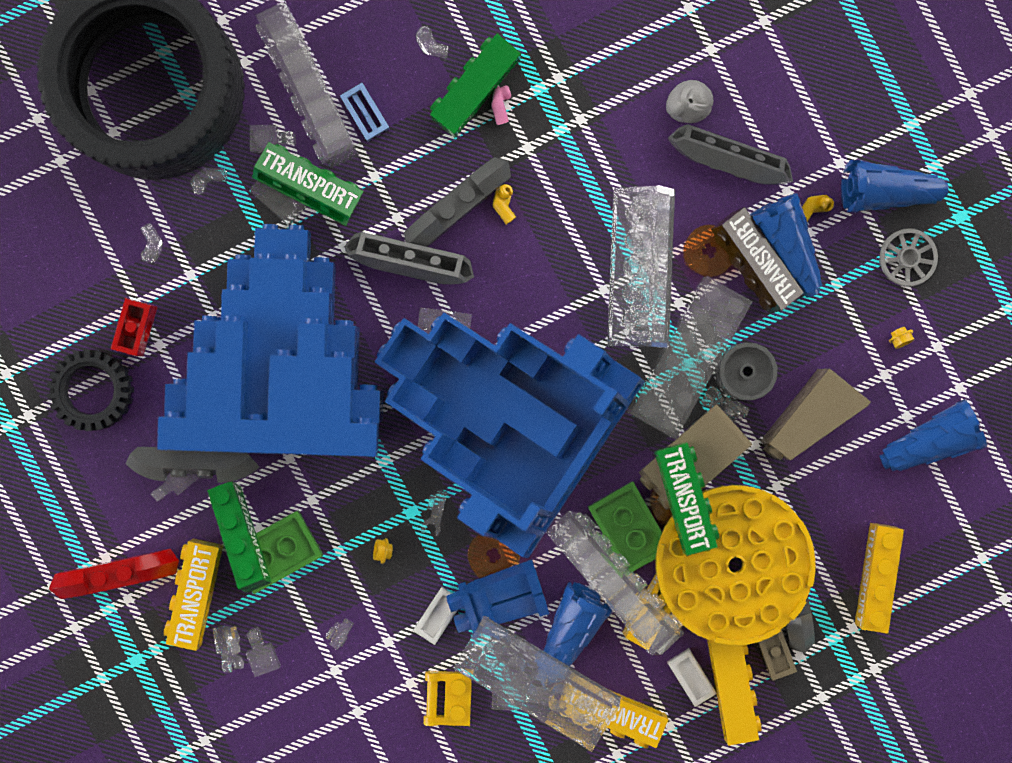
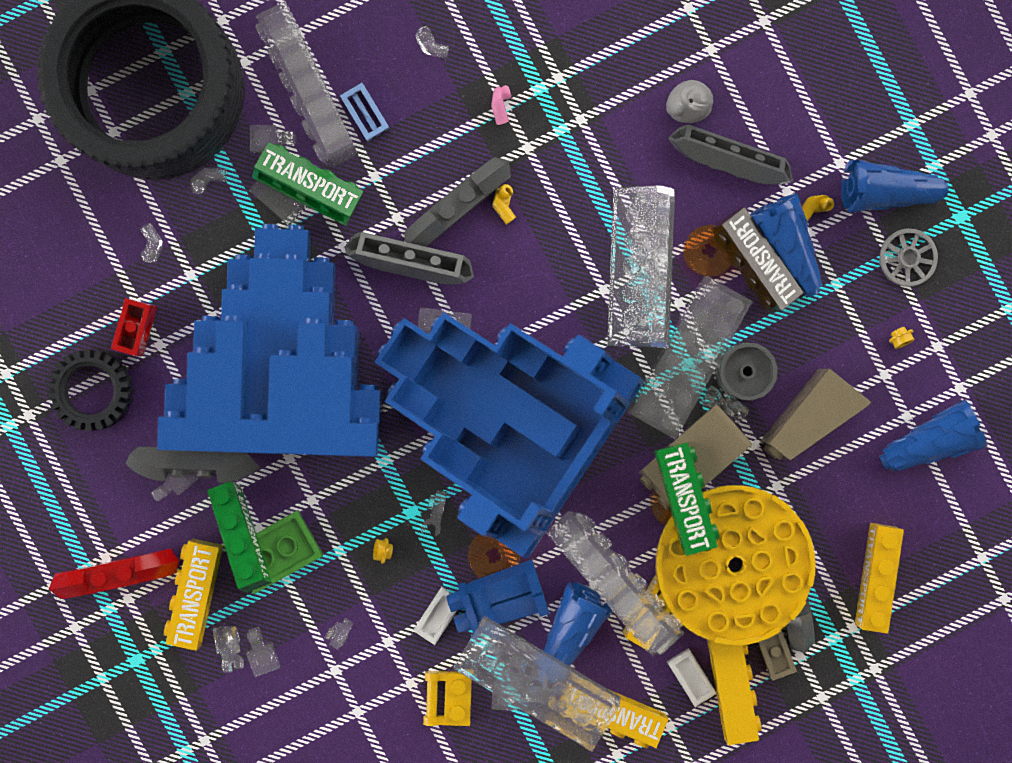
(475, 85): green brick -> none
(628, 525): bright green plate -> none

